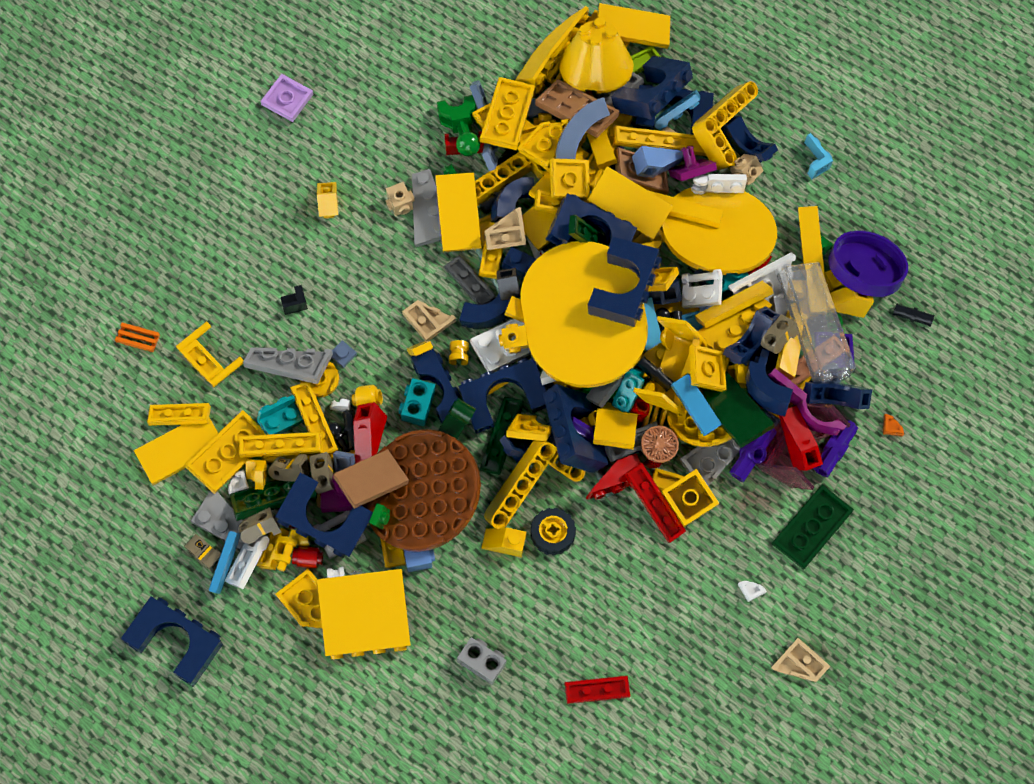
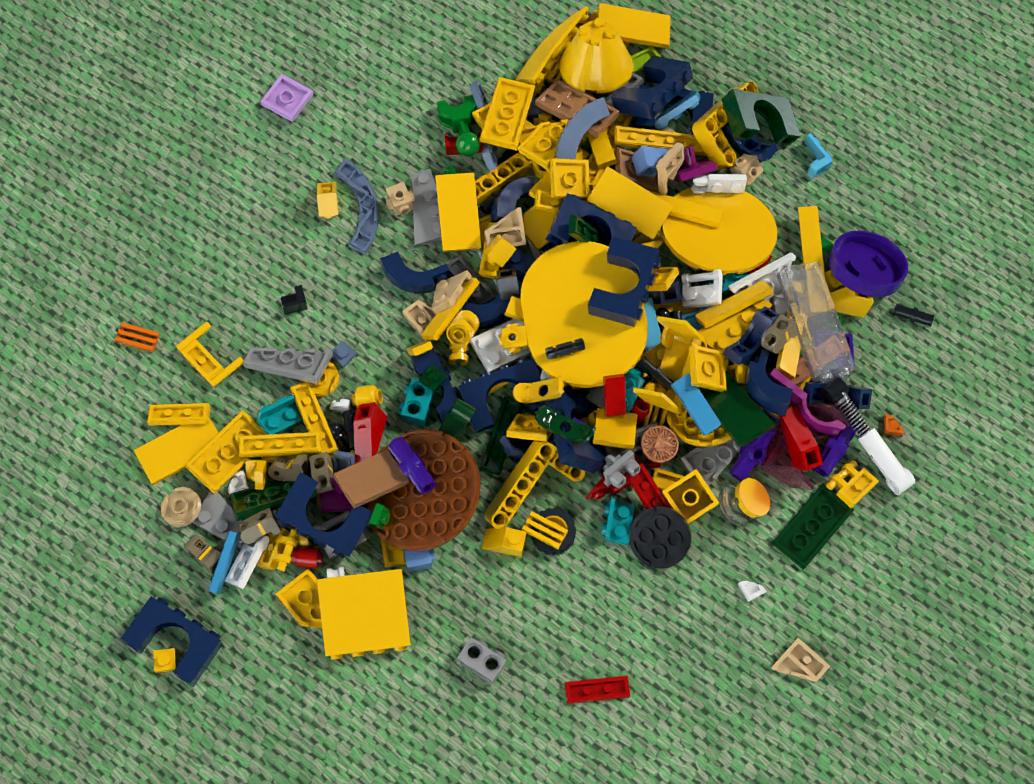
(164, 660): none -> yellow plate
(181, 507): none -> tan tile
(366, 202): none -> sand blue tile
(411, 280): none -> dark blue arch
(412, 465): none -> dark purple piece
(433, 378): none -> dark green tile
(444, 318): none -> yellow tile
(448, 291): none -> tan wing
(462, 328): none -> yellow wheel
(499, 251): none -> yellow brick
(531, 391): none -> yellow piece
(551, 421): none -> dark green piece
(552, 525): none -> yellow tile
(565, 348): none -> black axle
(614, 395): none -> red tile
(617, 466): none -> light grey hips
(618, 523): none -> teal bracket
(660, 537): none -> black tile
(669, 165): none -> tan wing
(729, 506): none -> clear tile
(752, 498): none -> yellow tile
(776, 110): none -> dark green arch
(856, 488): none -> yellow plate
(896, 476): none -> piece

